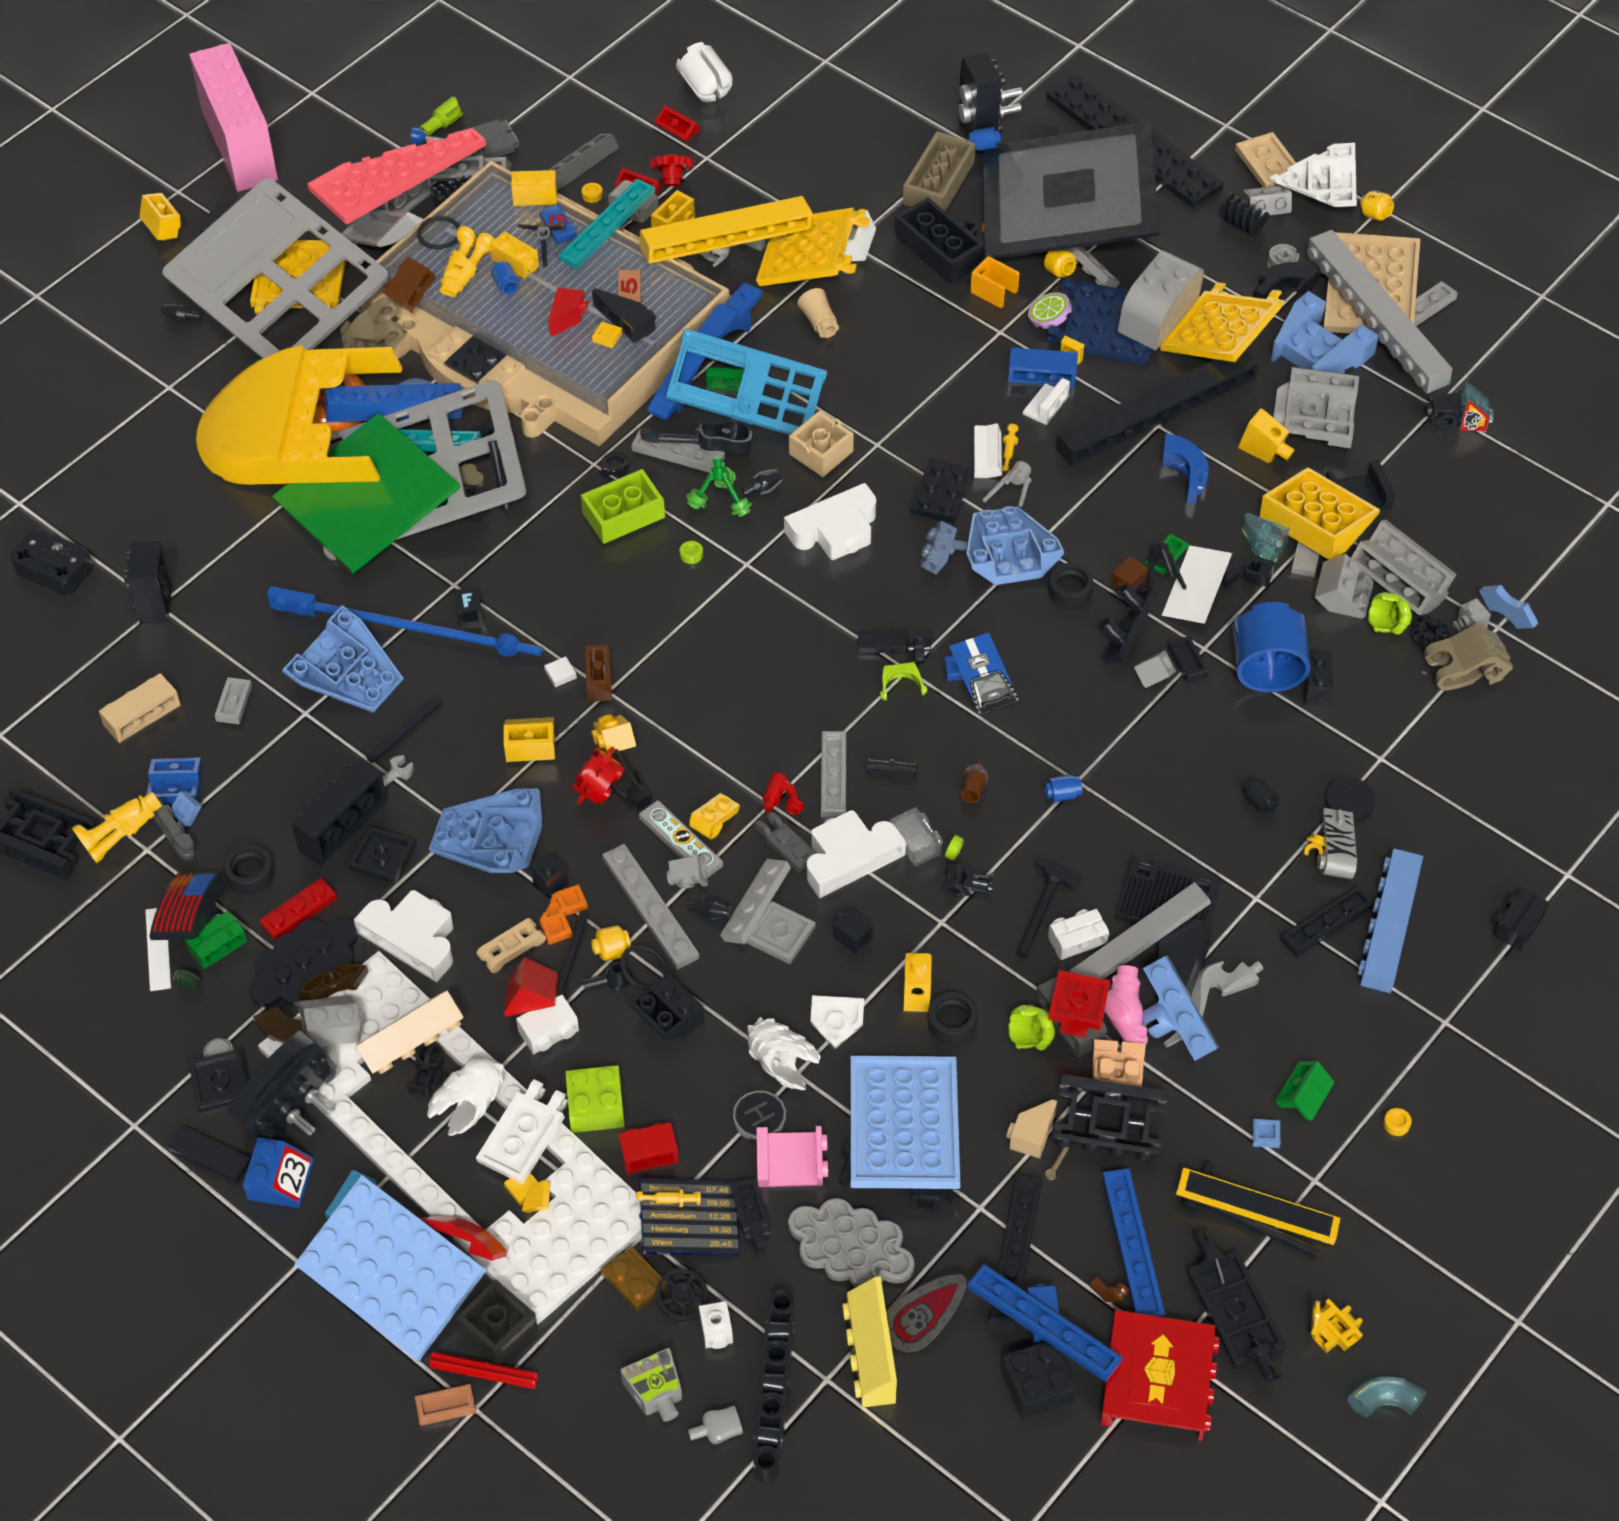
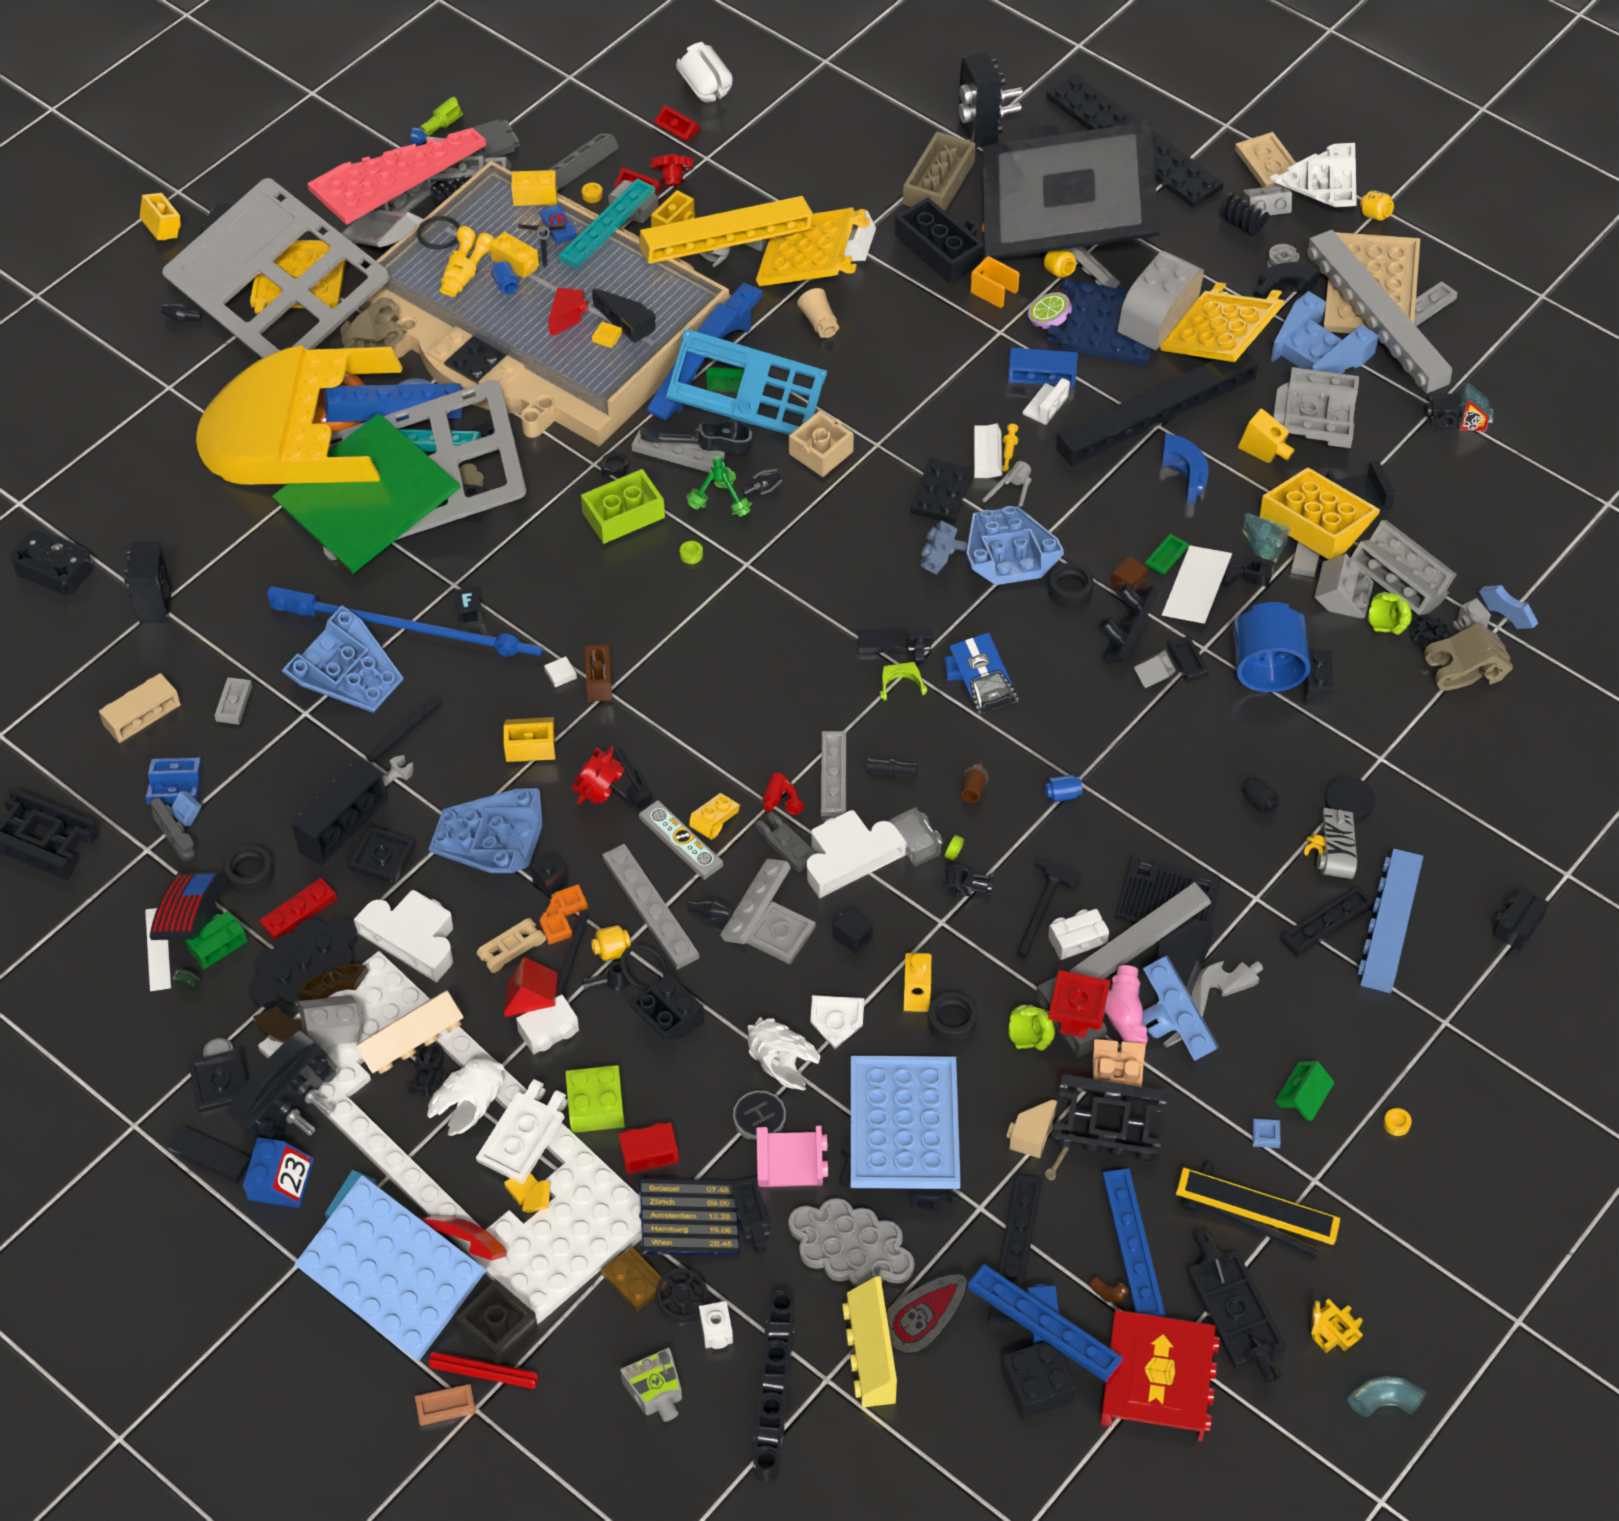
(125, 821): yellow piece -> none
(233, 116): bright pink brick -> none
(409, 284): reddish brown brick -> none
(498, 469): black bar -> none
(613, 732): yellow brick -> none
(630, 284): nougat tile -> none
(671, 1197): yellow piece -> none
(687, 872): light grey brick -> none
(718, 1426): light grey piece -> none
(835, 523): white brick -> none
(985, 138): blue brick -> none
(1071, 345): yellow tile -> none
(1162, 557): black plant -> none

